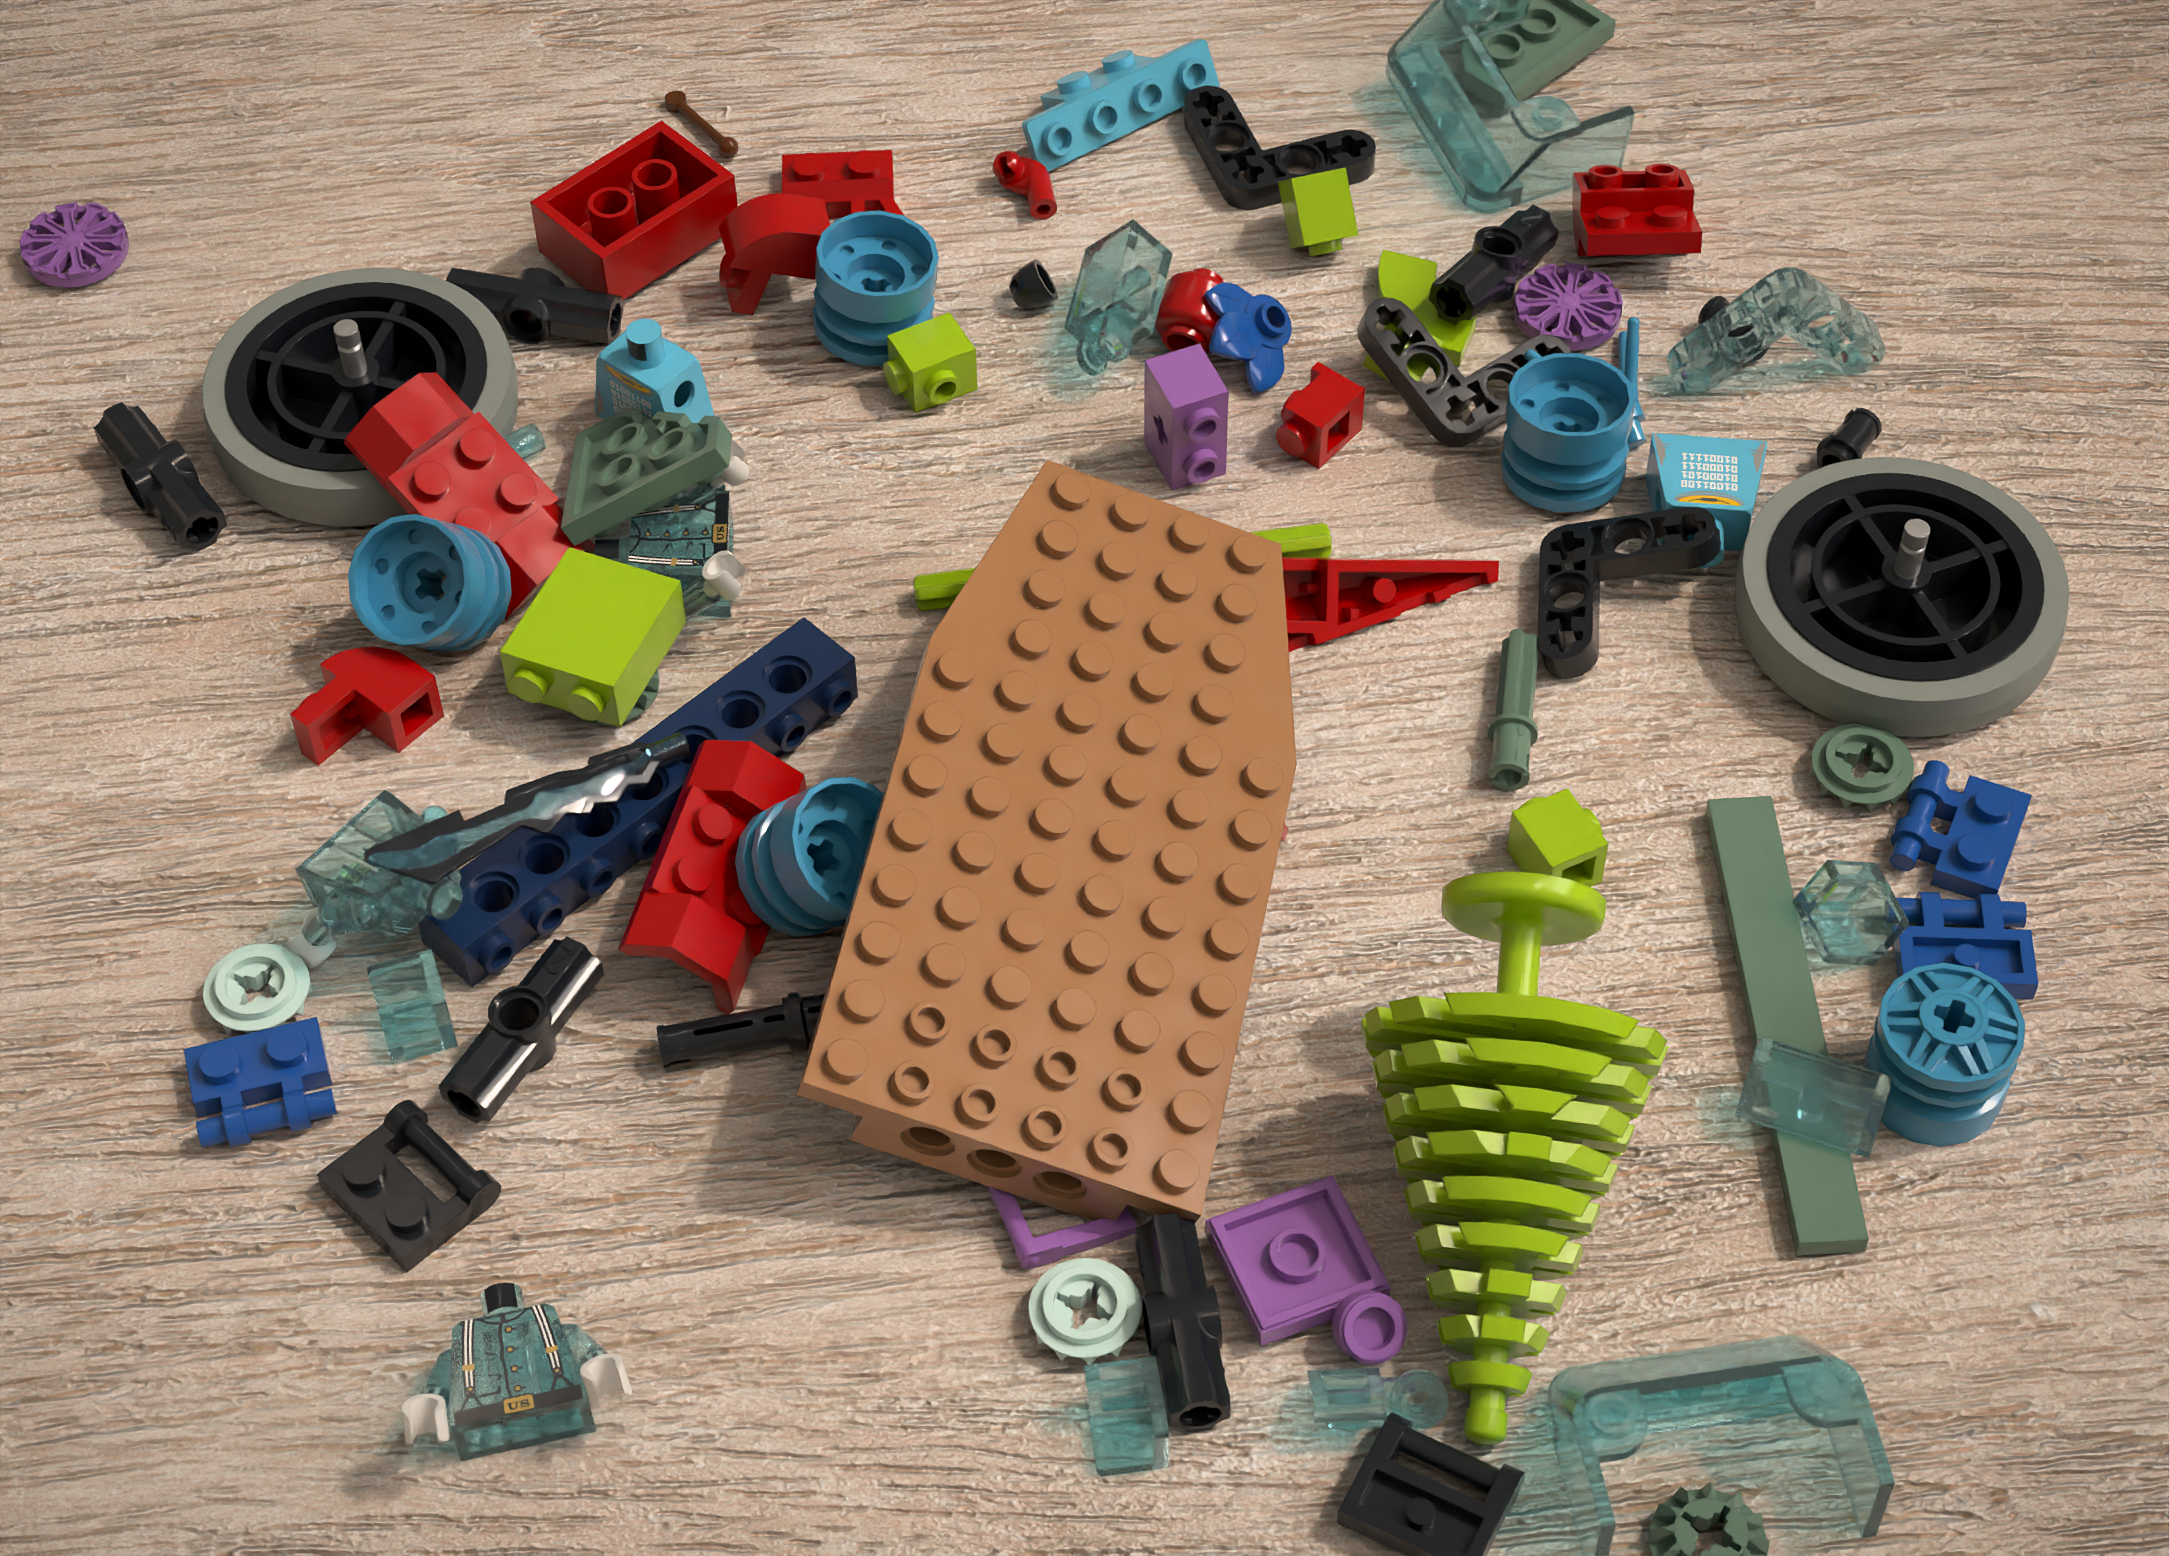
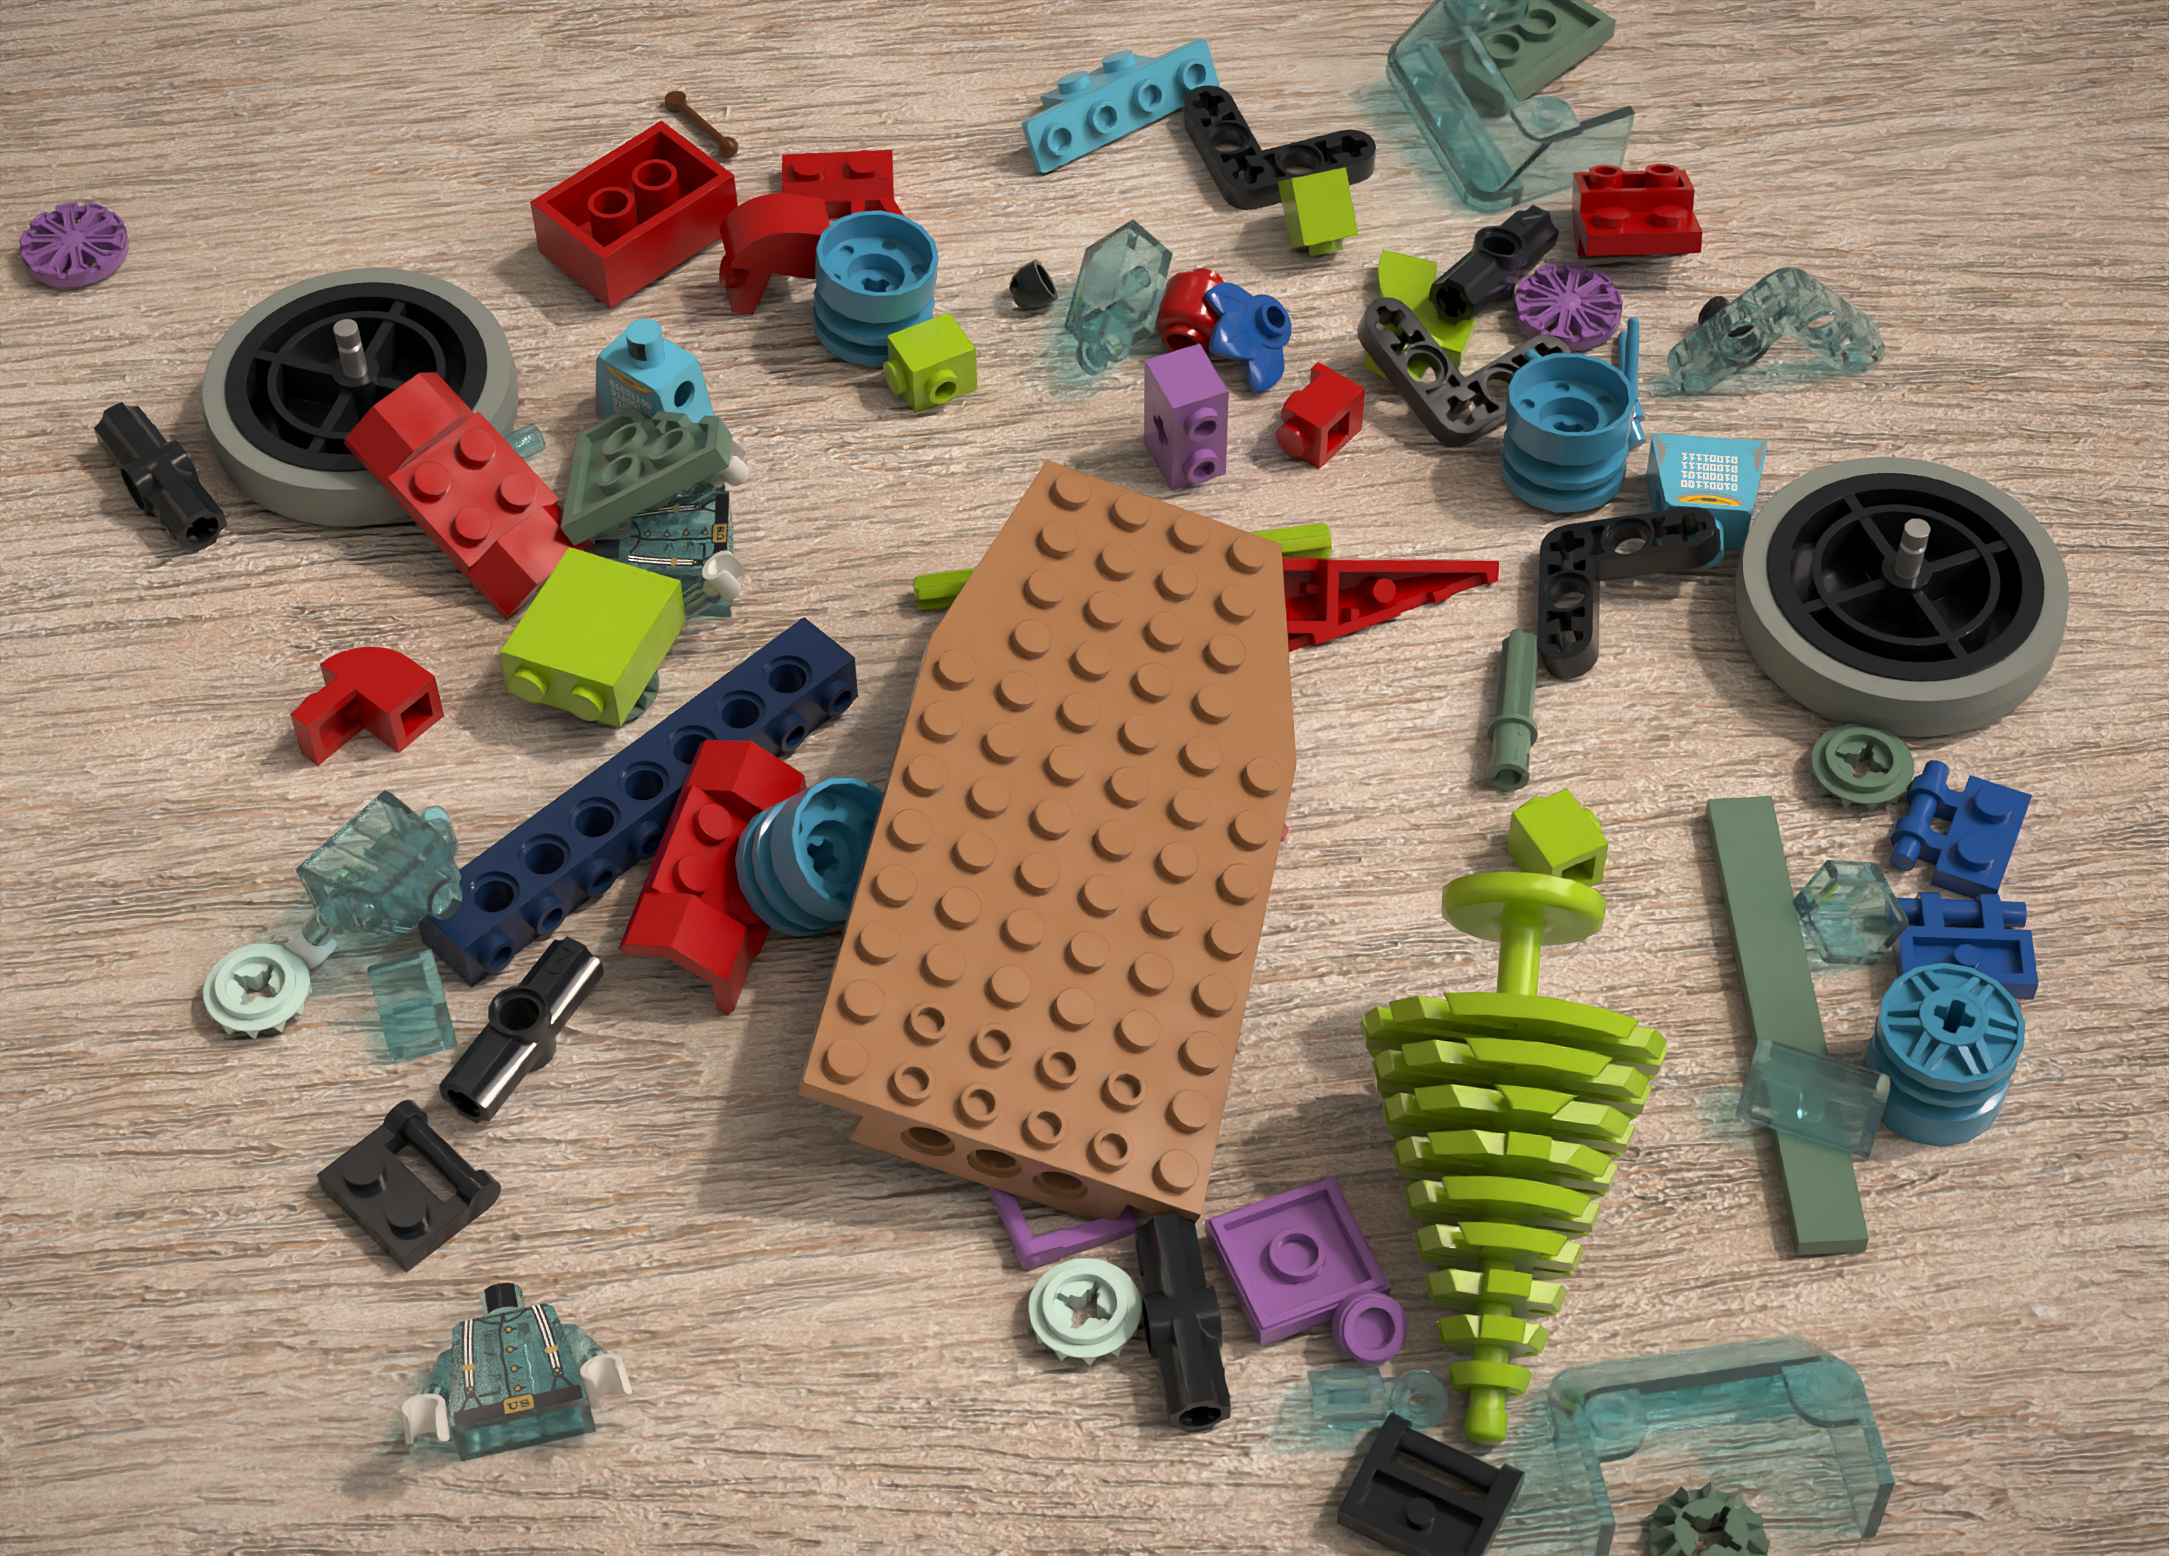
(255, 1070): blue plate -> none
(399, 584): dark azure wheel -> none
(539, 805): black sword -> none
(543, 305): black piece -> none
(742, 1031): black pin -> none
(1027, 179): red arm -> none
(1126, 1416): clear light blue panel -> none
(1850, 439): black pin -> none

